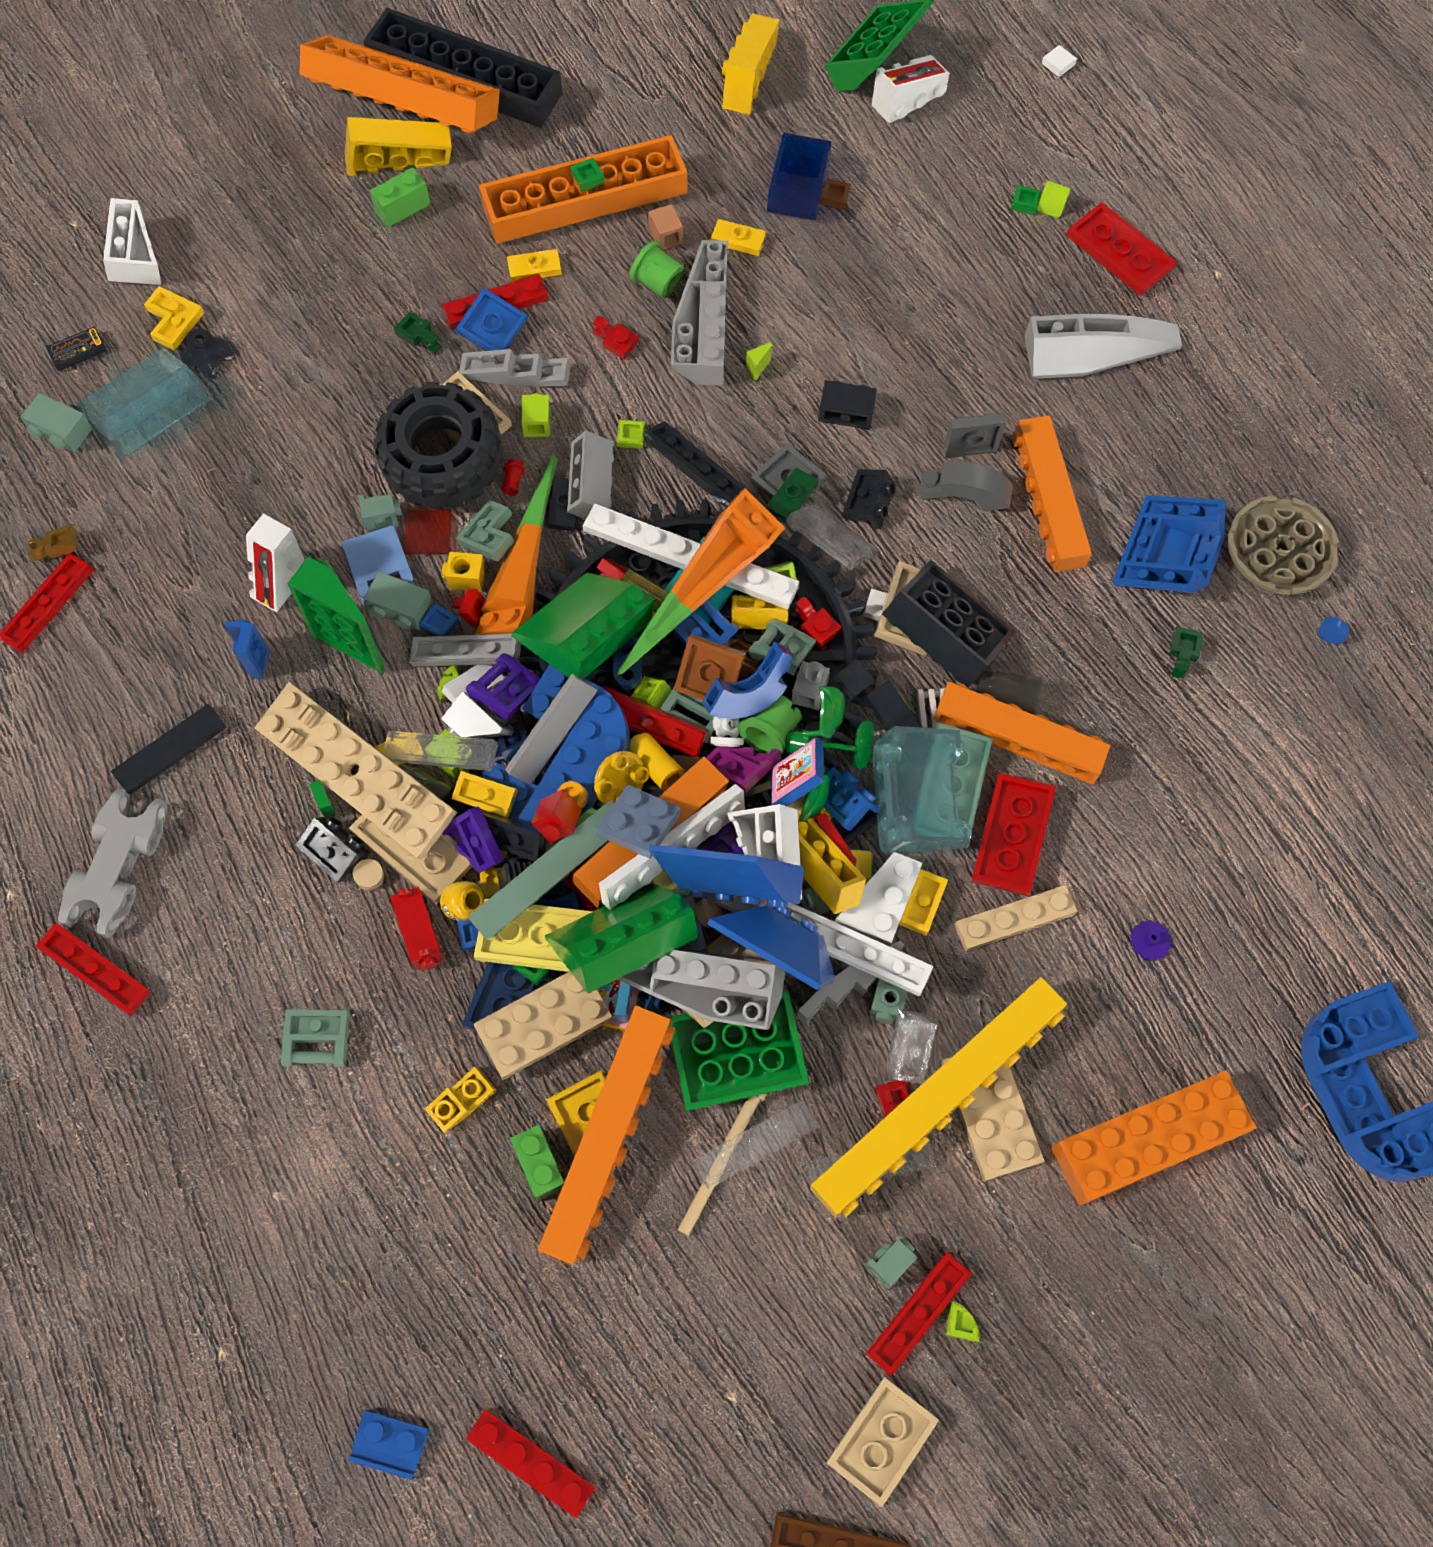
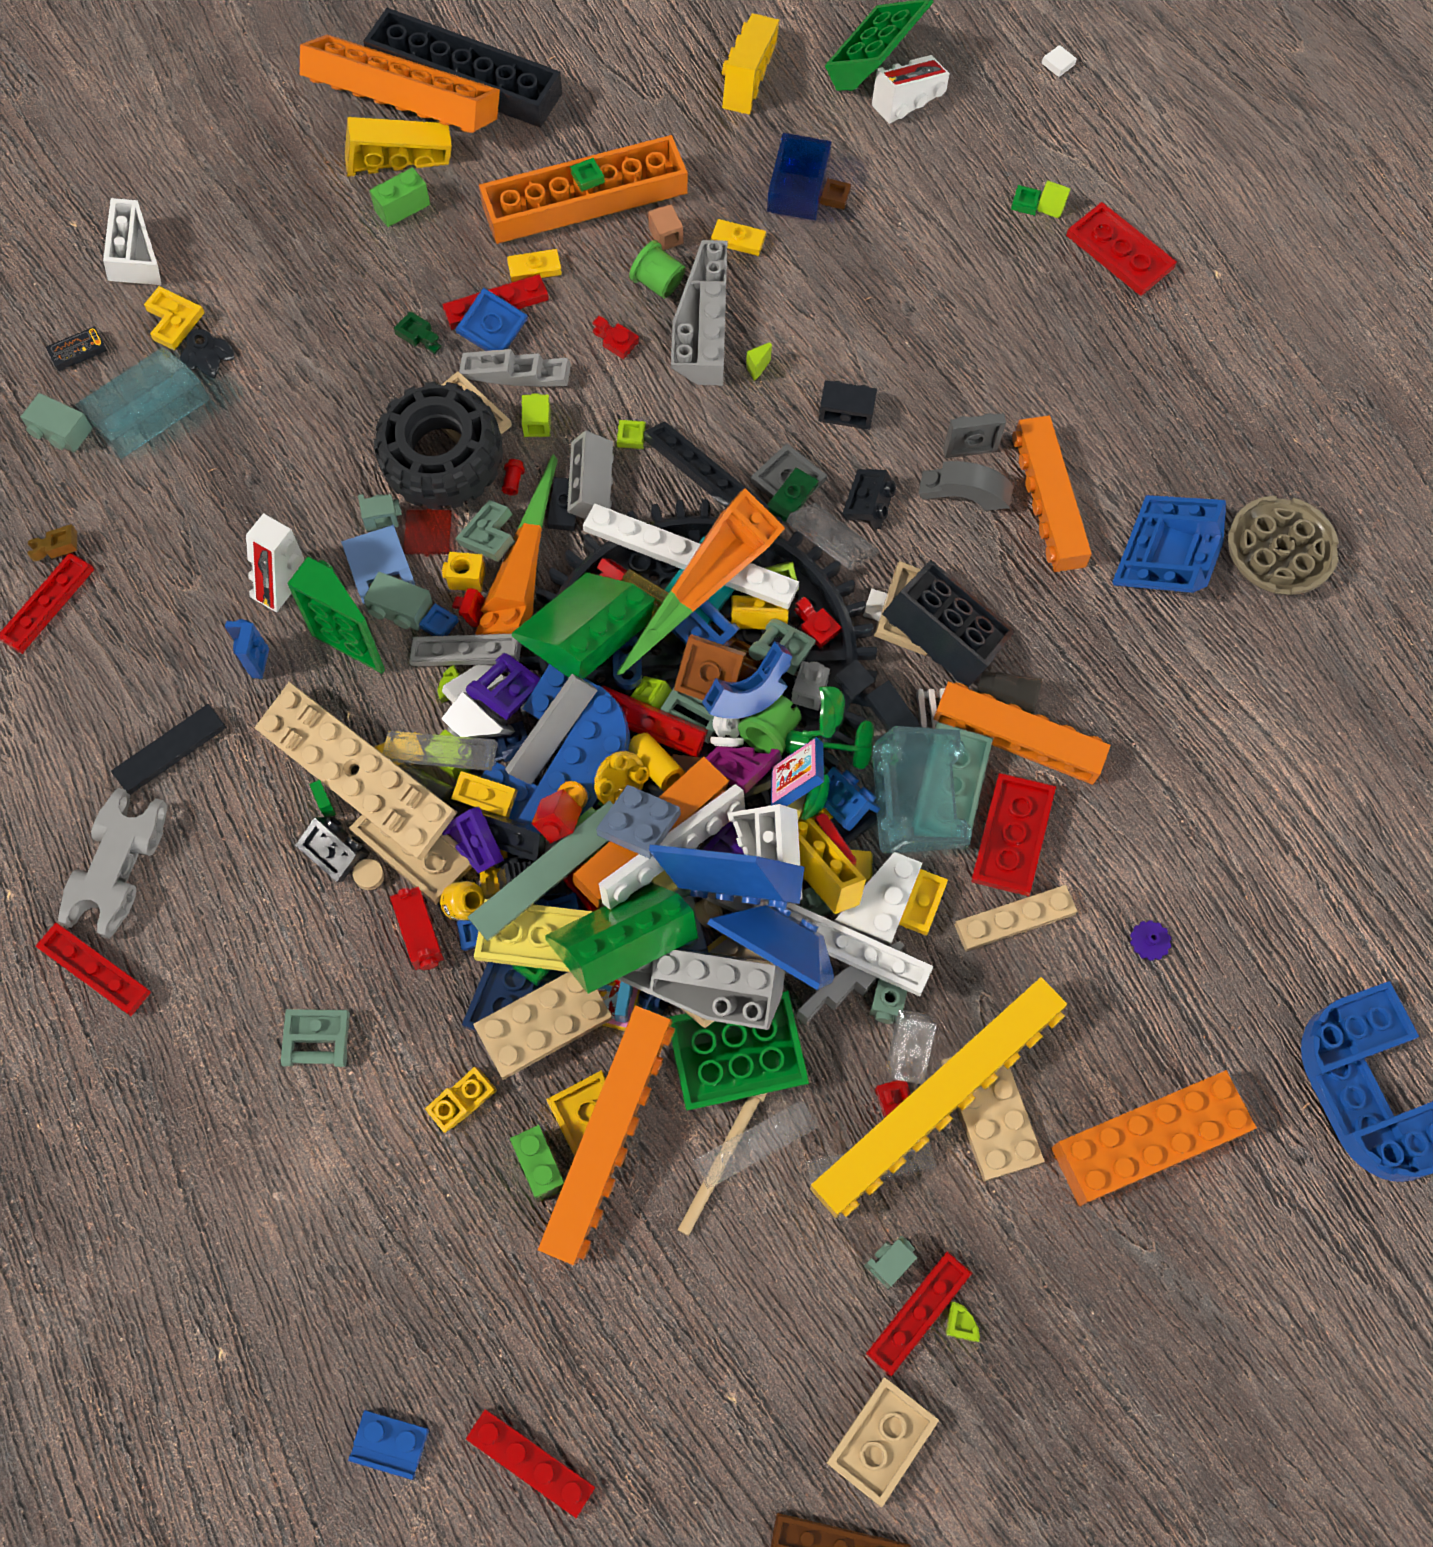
(1094, 342): light grey wedge -> none
(1186, 647): dark green plate -> none
(1333, 630): blue tile -> none

